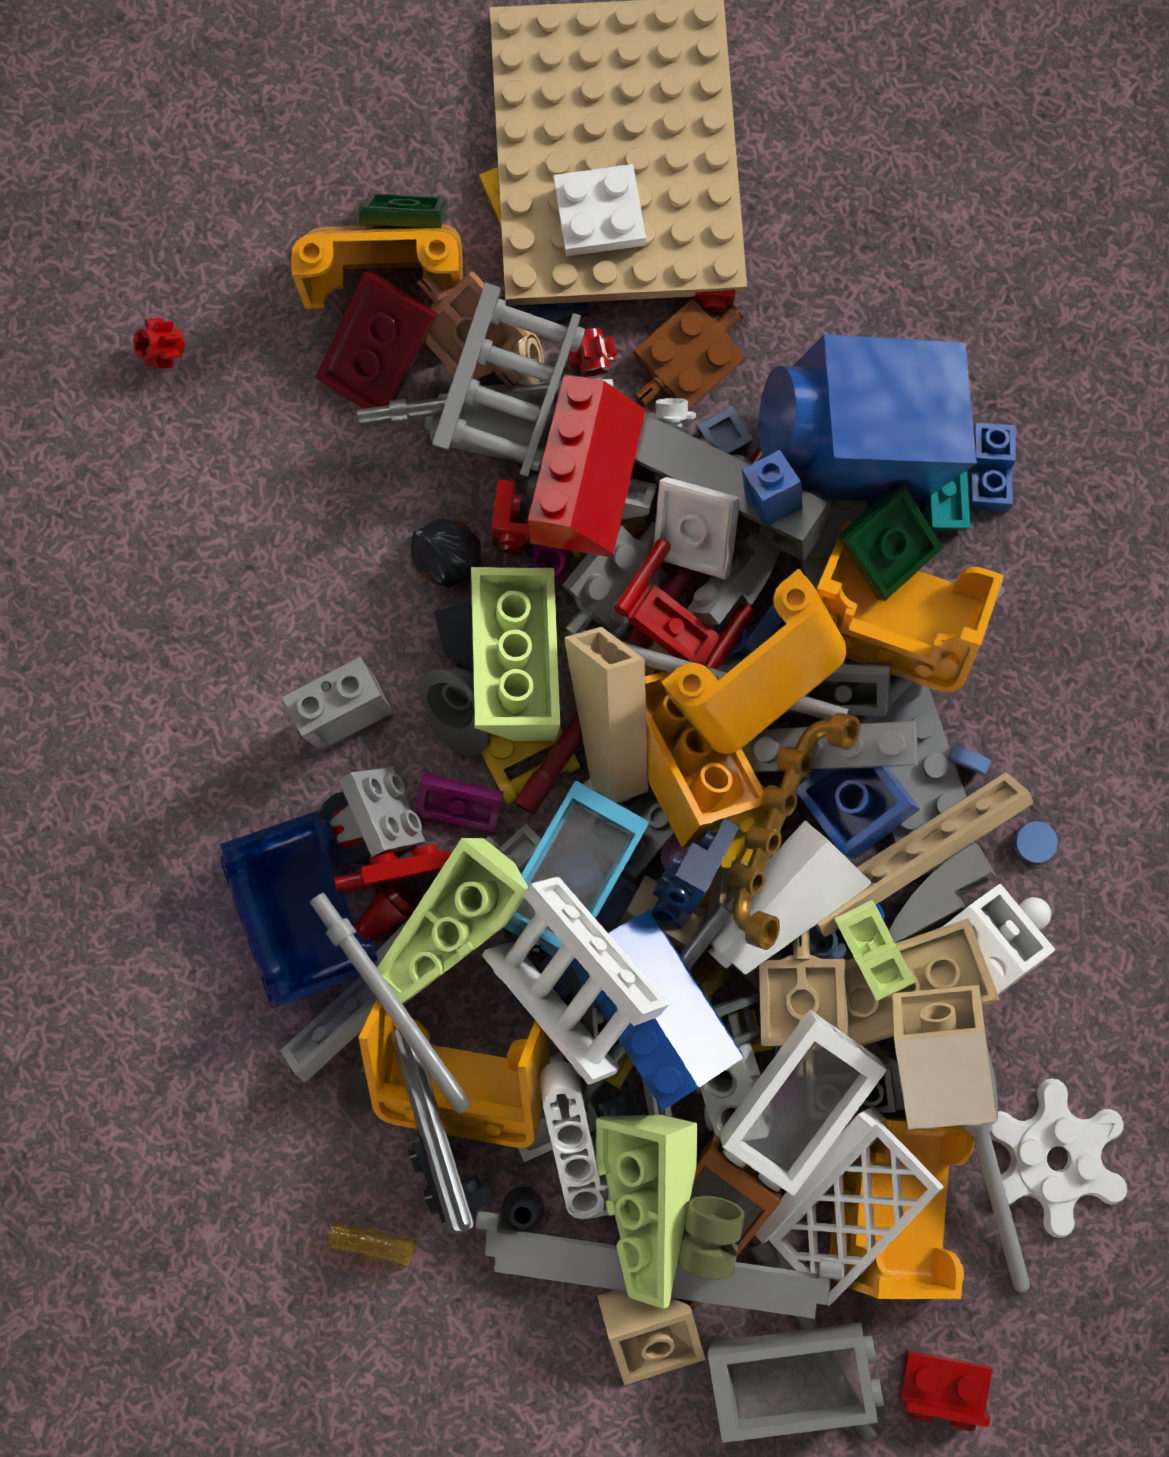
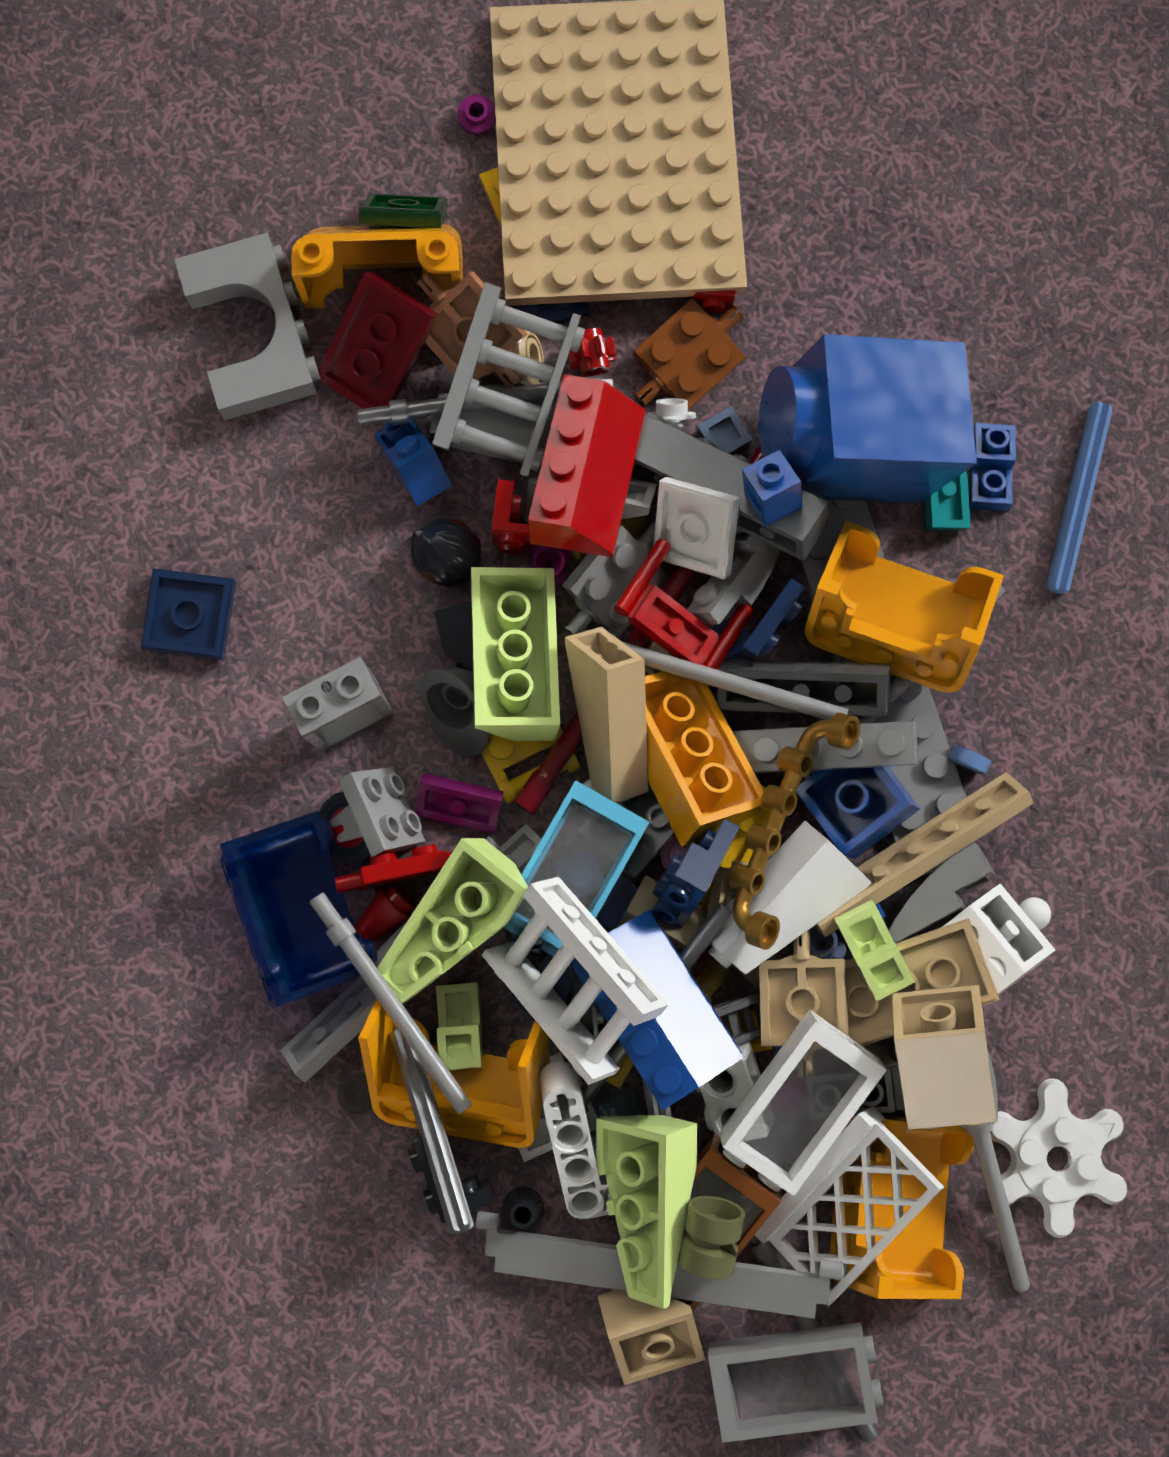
(158, 343): red gear -> none
(188, 614): none -> dark blue plate
(253, 271): none -> light grey arch
(371, 1244): clear yellow pin -> none
(413, 461): none -> blue slope
(459, 1025): none -> yellowish green slope
(480, 124): none -> magenta plate
(599, 210): white plate -> none
(769, 679): light orange windscreen -> none
(890, 542): dark green tile -> none
(945, 1390): red bracket -> none
(1035, 842): medium blue tile -> none
(1079, 498): none -> medium blue axle

